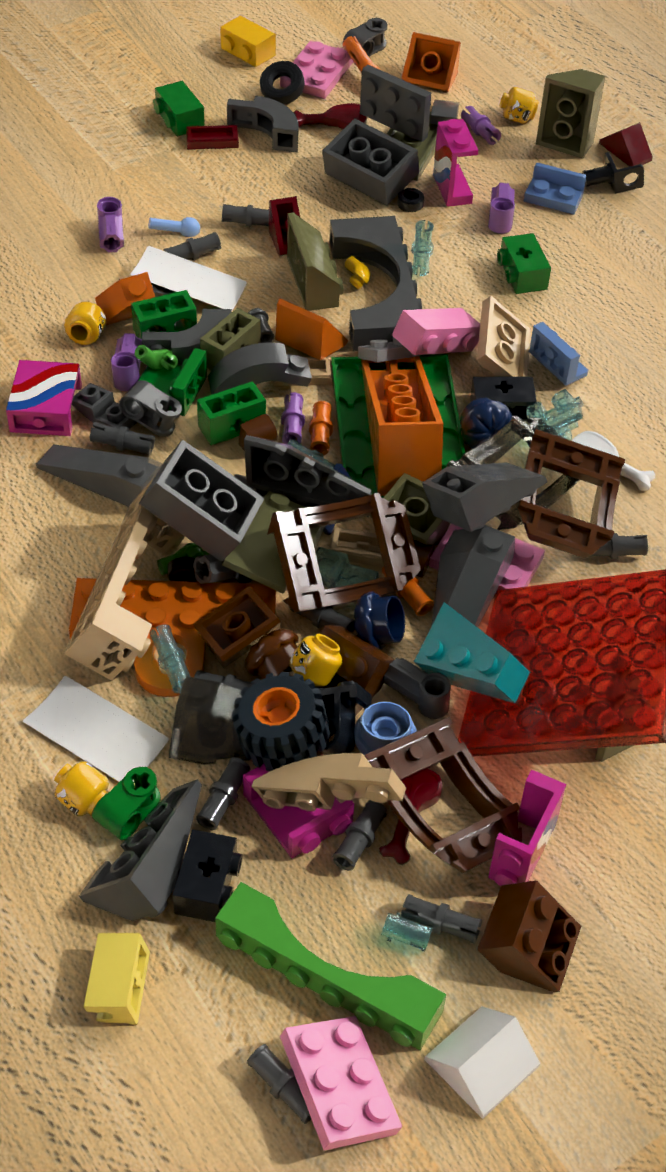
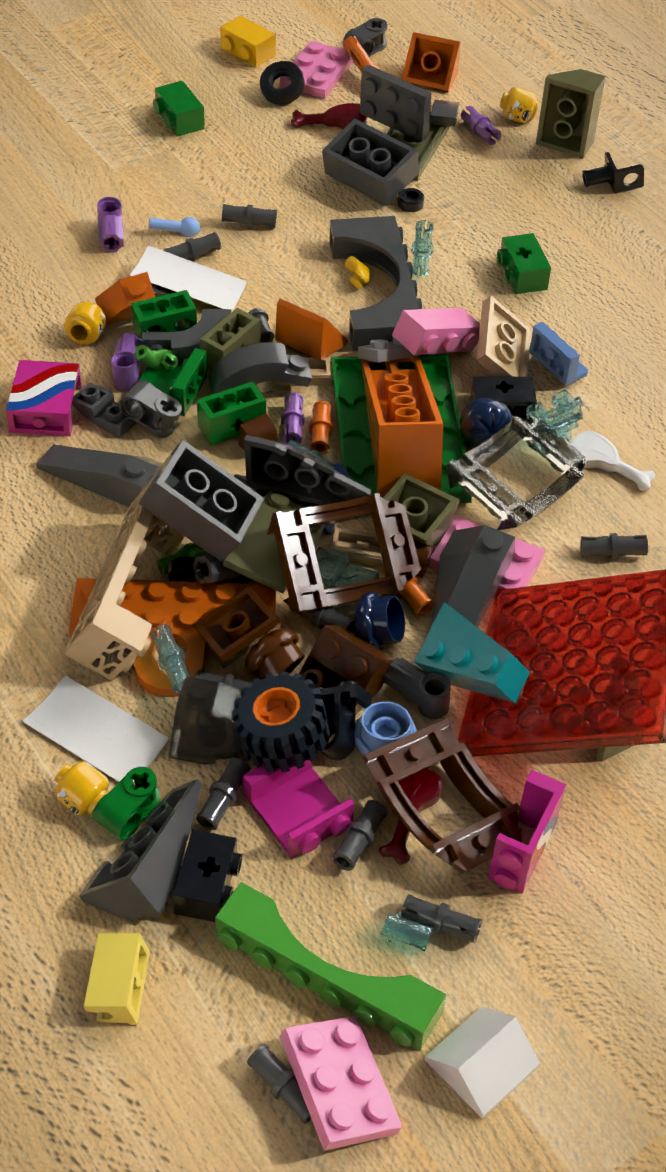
(122, 438): dark grey pin -> none
(212, 137): dark red tile -> none
(266, 116): dark grey arch -> none
(279, 221): dark red slope -> none
(312, 265): olive slope -> none
(316, 659): yellow head -> none
(320, 779): tan slope -> none
(453, 141): dark pink panel -> none
(478, 492): dark grey slope -> none
(501, 208): medium lavender piece -> none
(530, 935): reddish brown slope -> none
(555, 188): medium blue bracket -> none
(581, 463): reddish brown wedge -> none
(629, 145): dark red slope -> none

